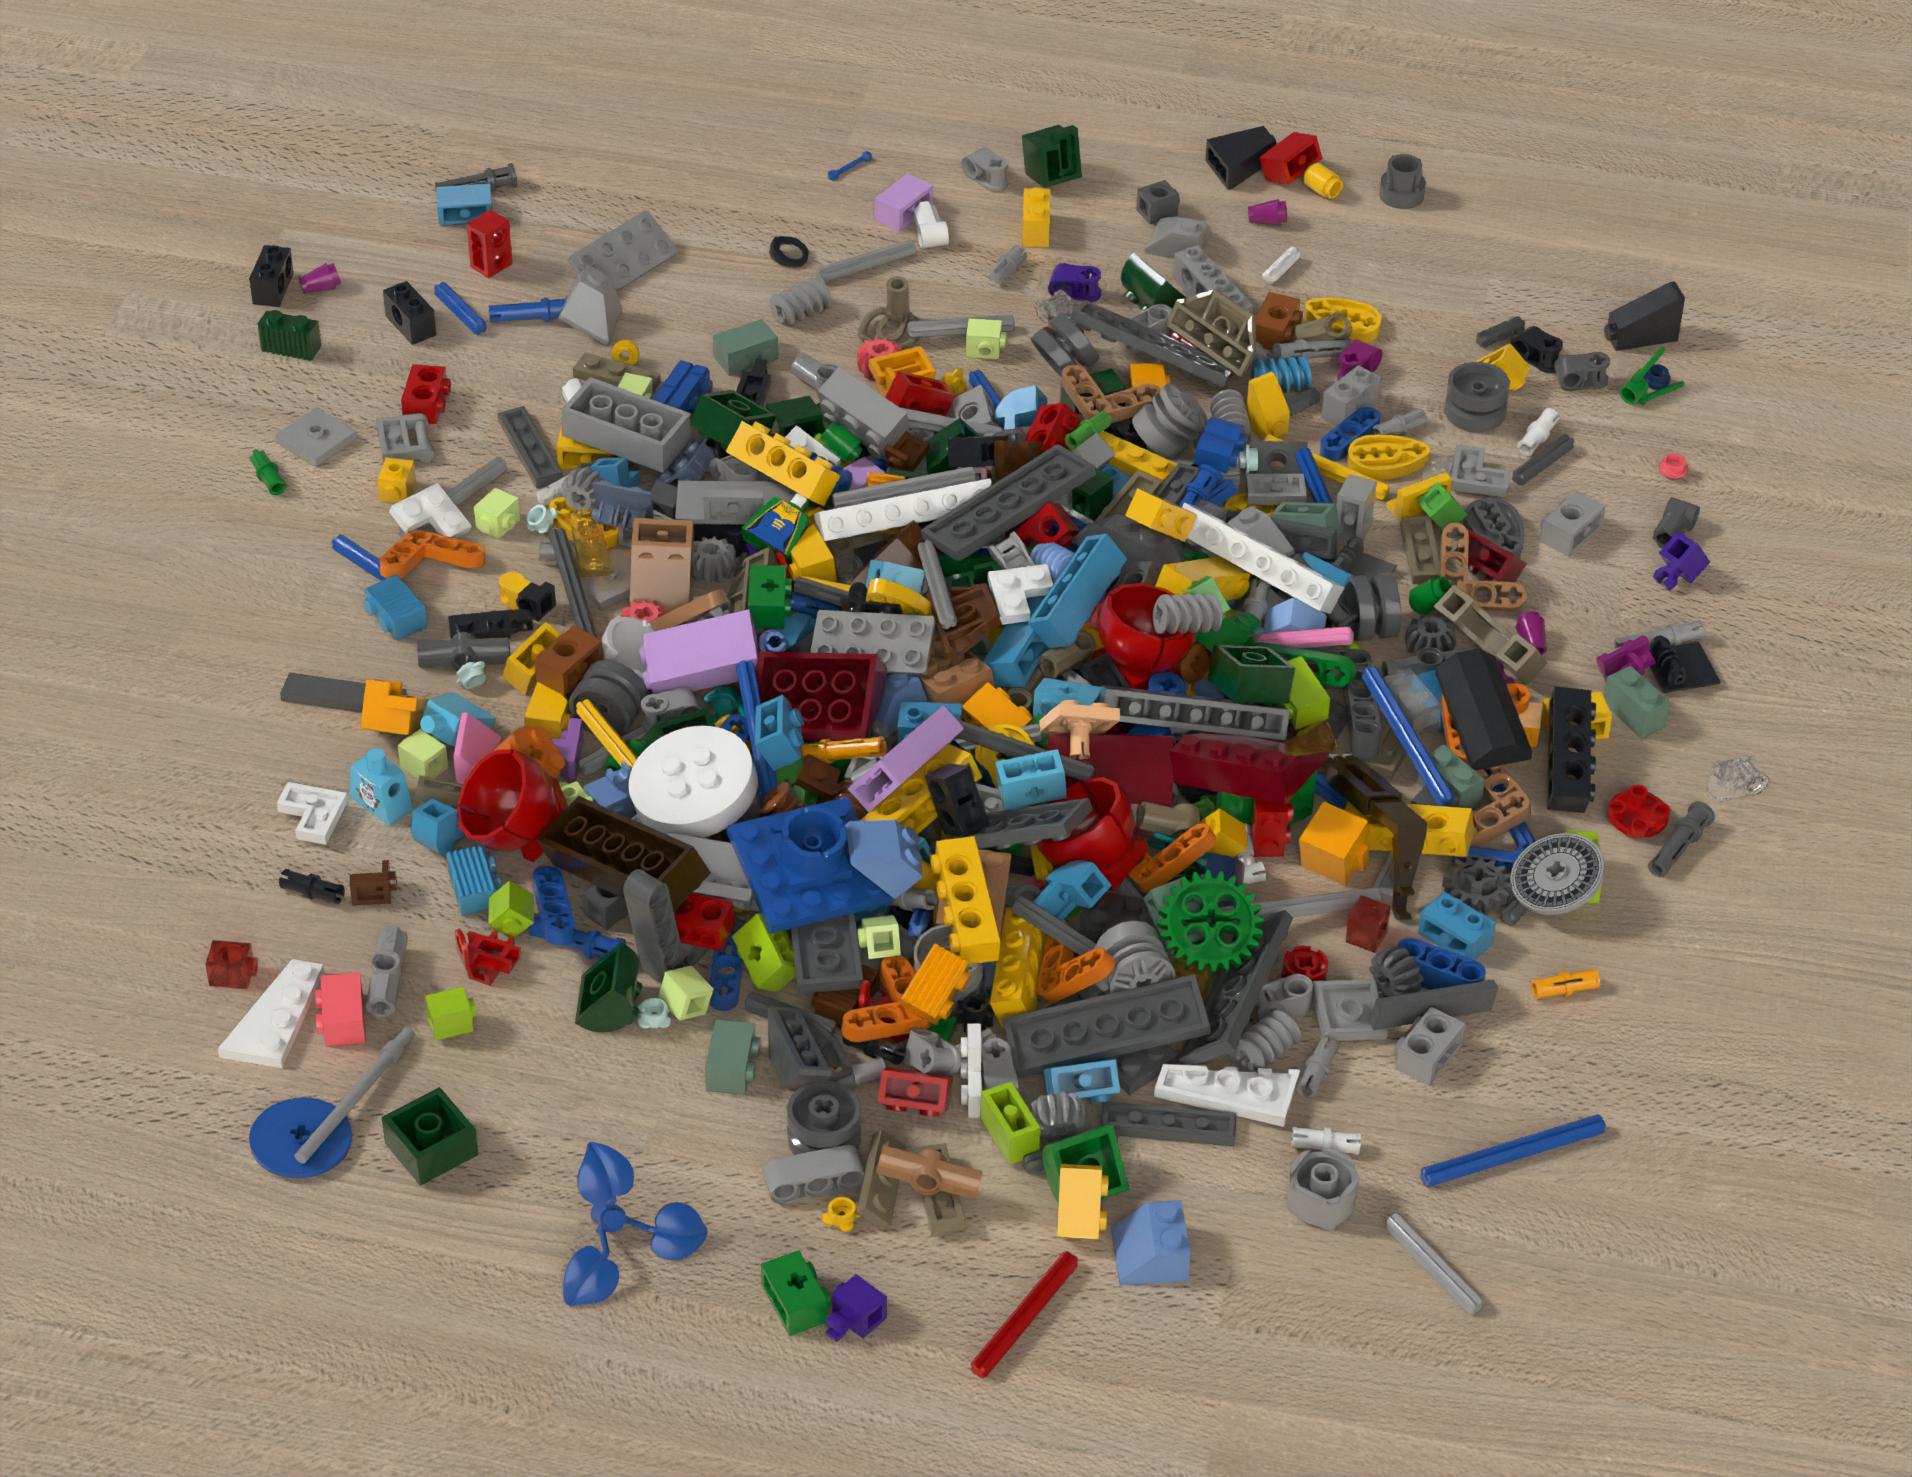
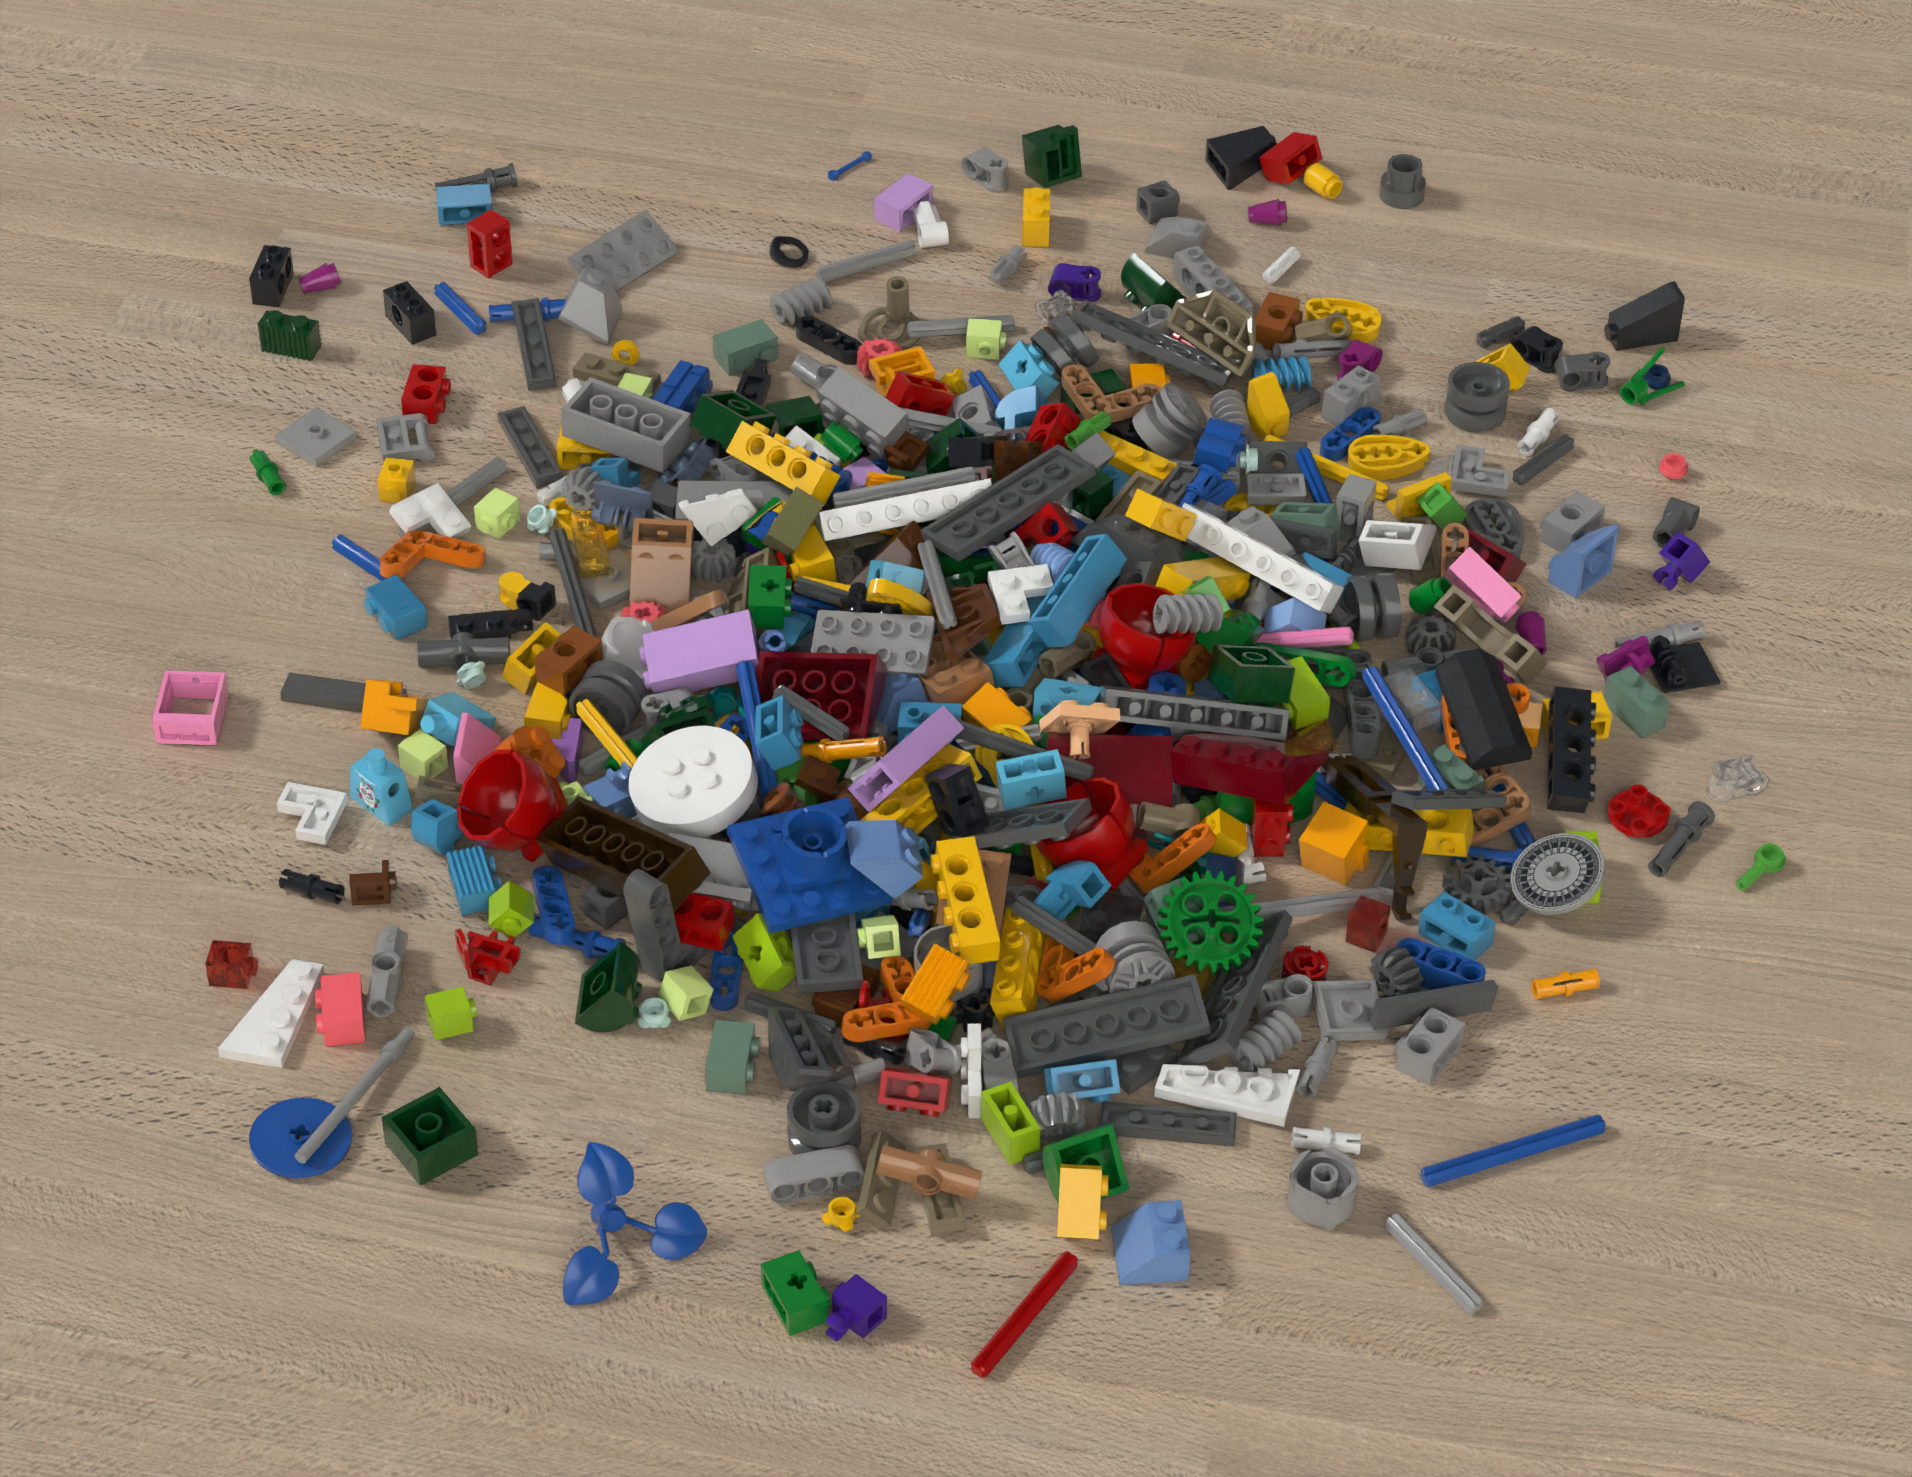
(190, 728): none -> bright pink window
(533, 344): none -> dark grey tile
(687, 705): none -> dark green piece
(719, 514): none -> white wing
(792, 522): none -> olive hinge
(814, 331): none -> black beam
(814, 715): none -> dark grey axle
(1027, 367): none -> medium azure brick
(1396, 544): none -> white slope
(1448, 799): none -> dark grey tile
(1484, 586): none -> bright pink window
(1584, 561): none -> medium blue slope
(1767, 859): none -> bright green plate

